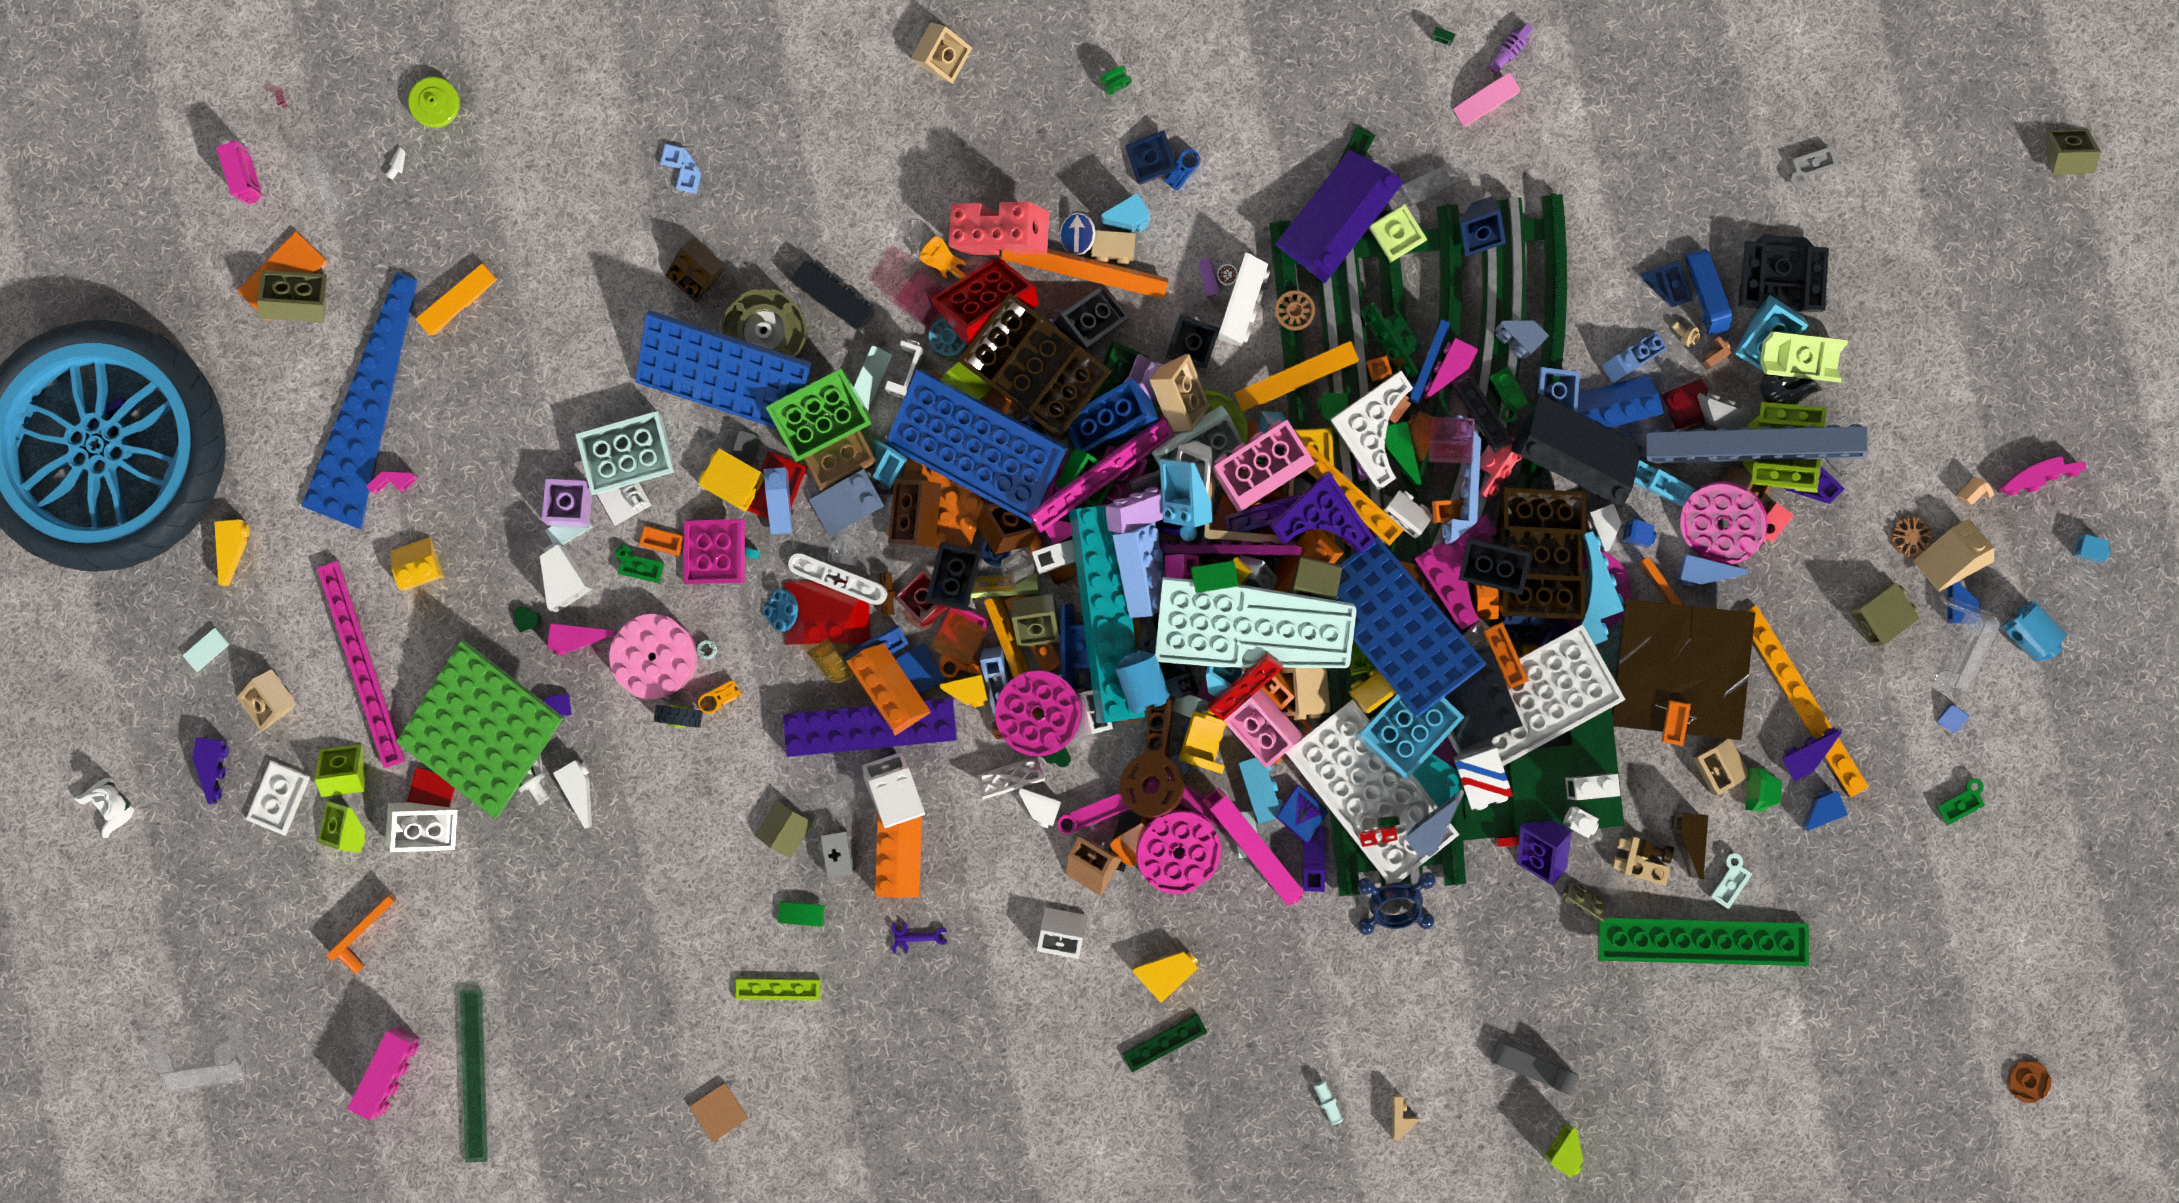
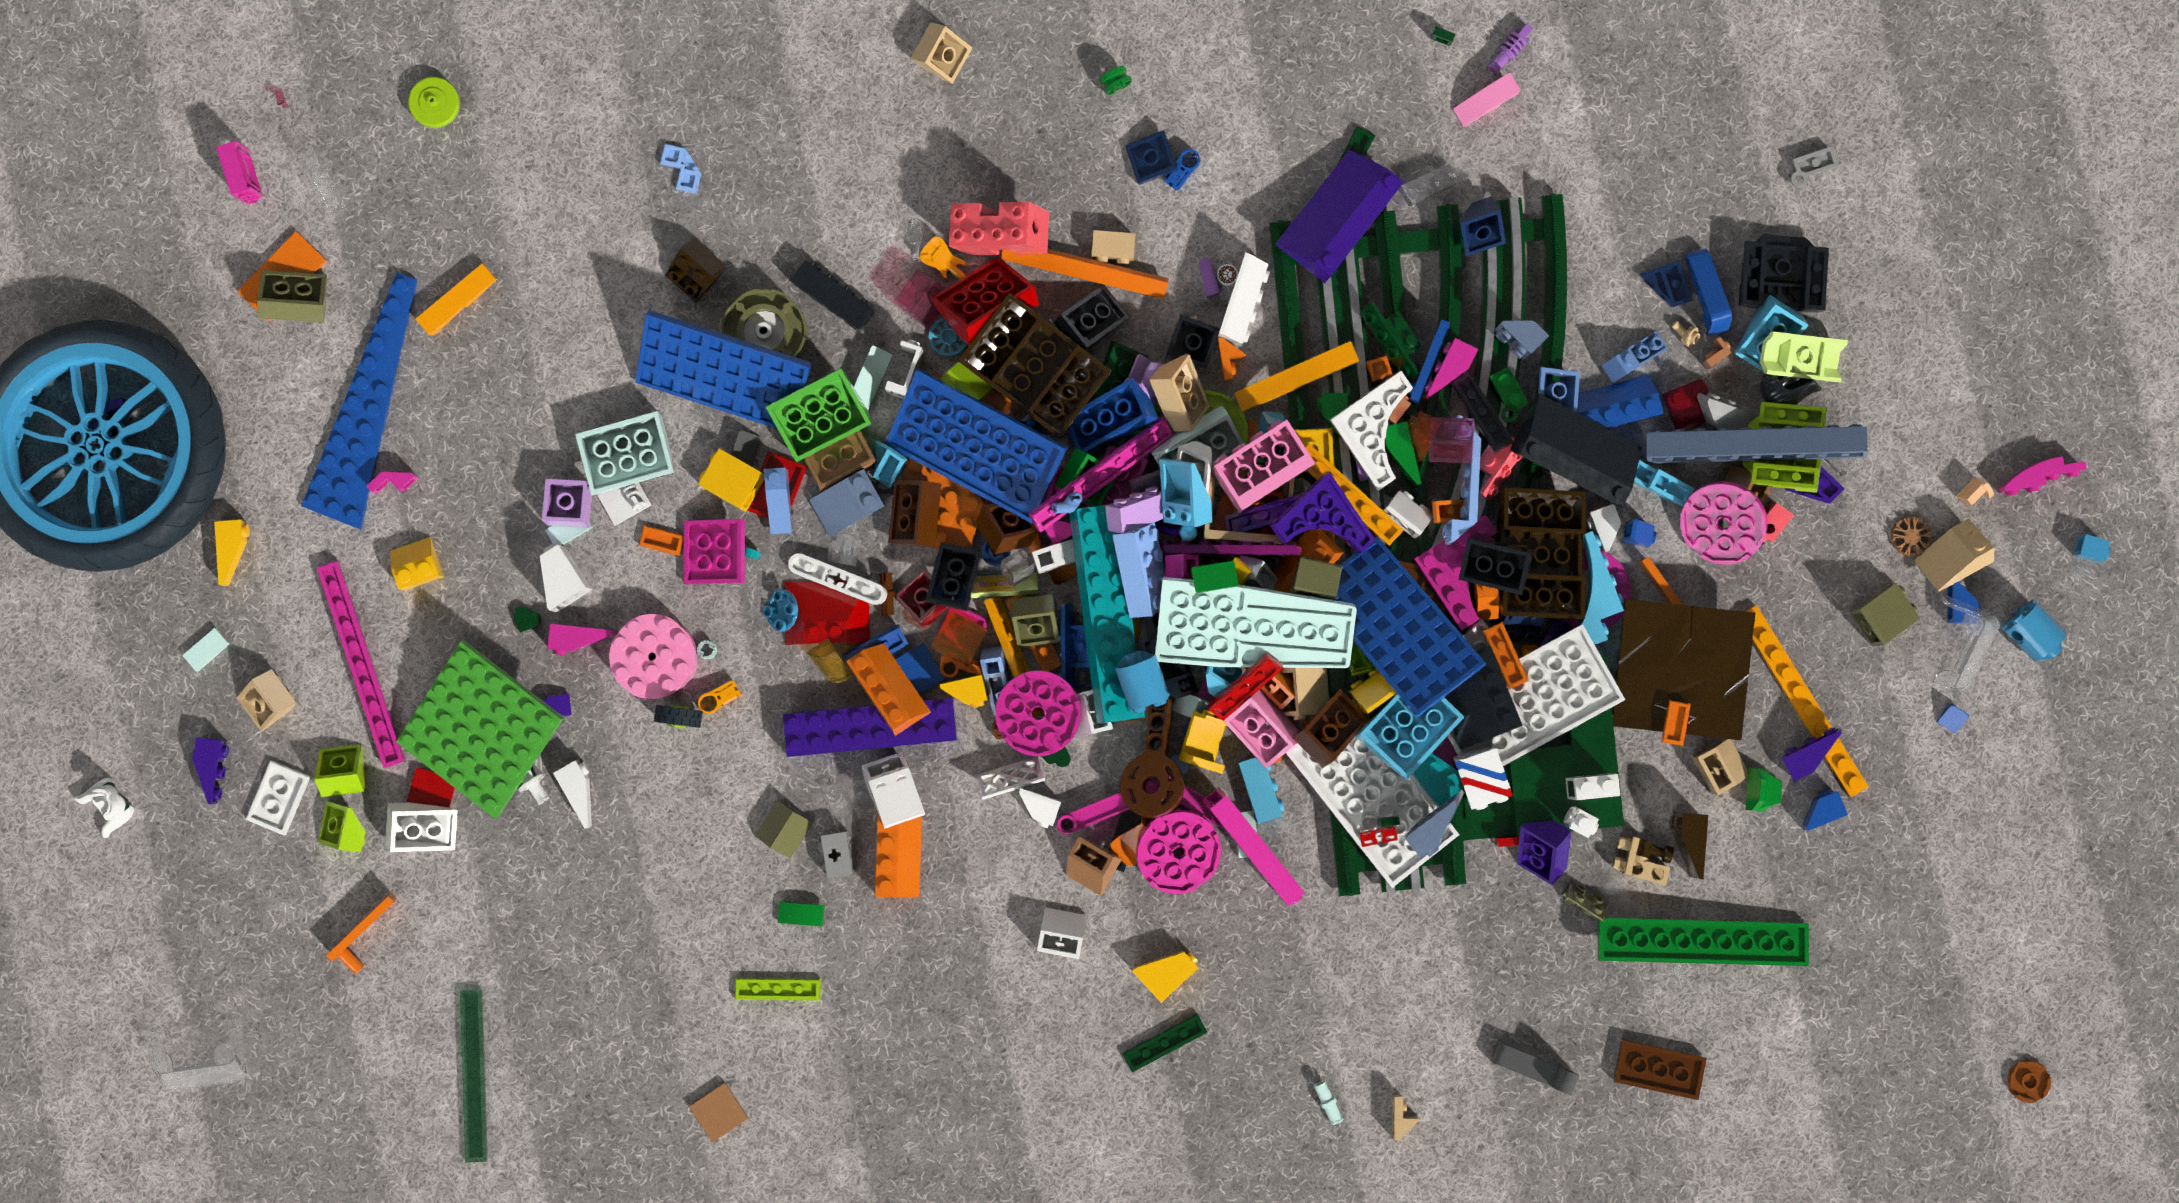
(383, 1074): dark pink brick -> none
(397, 163): white bar -> none
(638, 567): green hinge -> none
(901, 938): dark purple bar -> none
(1069, 504): none -> medium blue arm
(1077, 233): blue piece -> none
(1128, 215): medium azure slope -> none
(1228, 352): none -> orange slope
(1294, 310): medium nougat wheel -> none
(1302, 814): piece -> none
(1314, 863): dark purple slope -> none
(1331, 728): none -> reddish brown slope
(1393, 891): dark blue piece -> none
(1397, 233): yellowish green tile -> none
(1566, 1151): lime slope -> none
(1659, 1069): none -> reddish brown plate
(1701, 571): medium blue slope -> none
(1731, 882): light aqua hinge -> none
(1962, 804): green hinge -> none
(2071, 151): olive slope -> none

